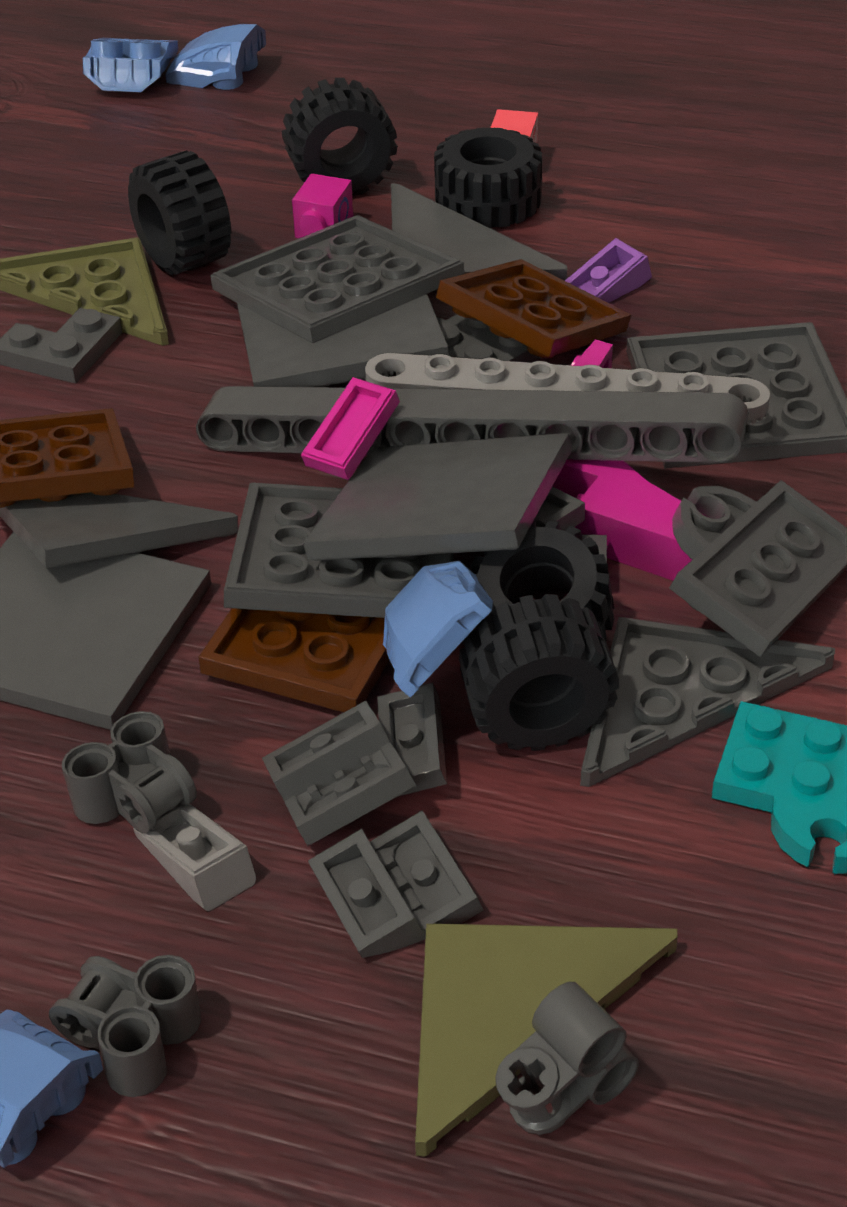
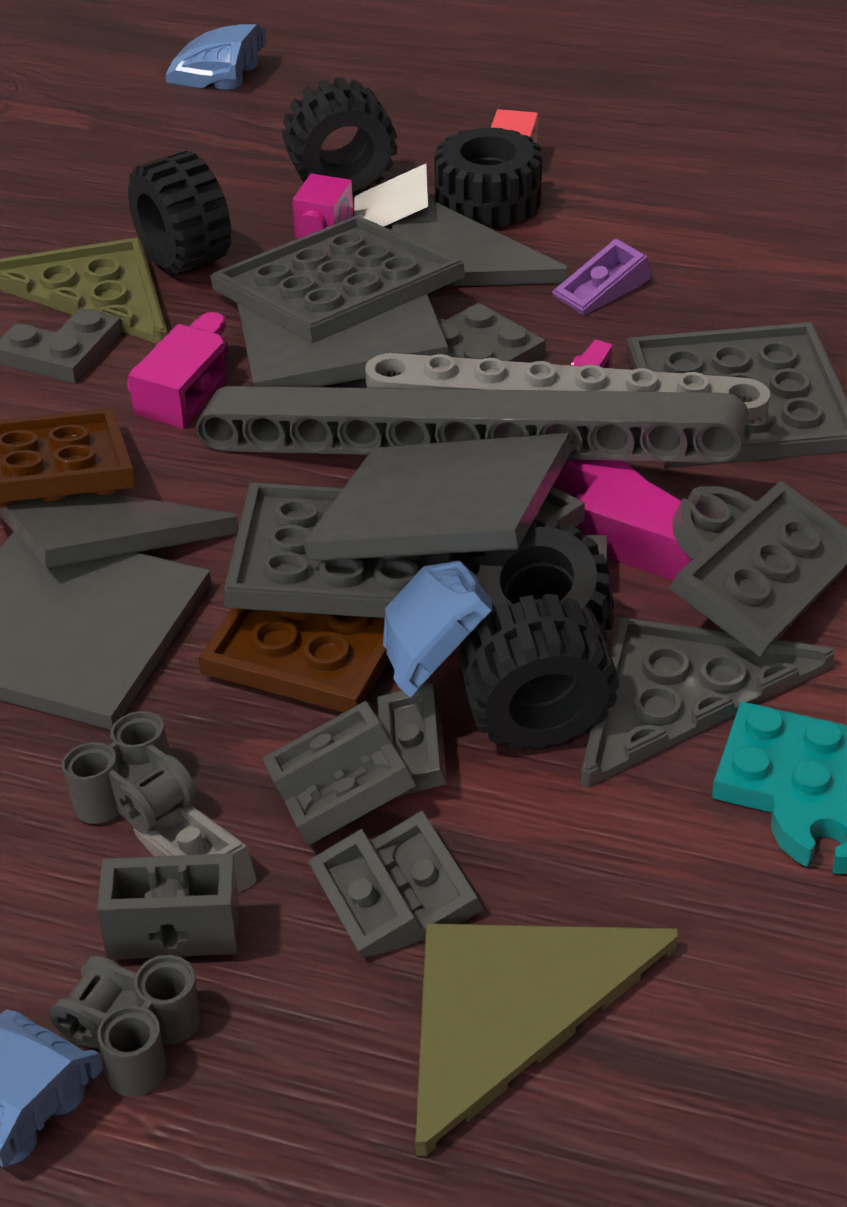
(127, 63): medium blue slope -> none
(169, 906): none -> dark grey brick
(181, 372): none -> dark pink hinge
(350, 428): dark pink tile -> none
(394, 198): none -> white sticker
(533, 307): reddish brown plate -> none
(568, 1059): dark grey piece -> none

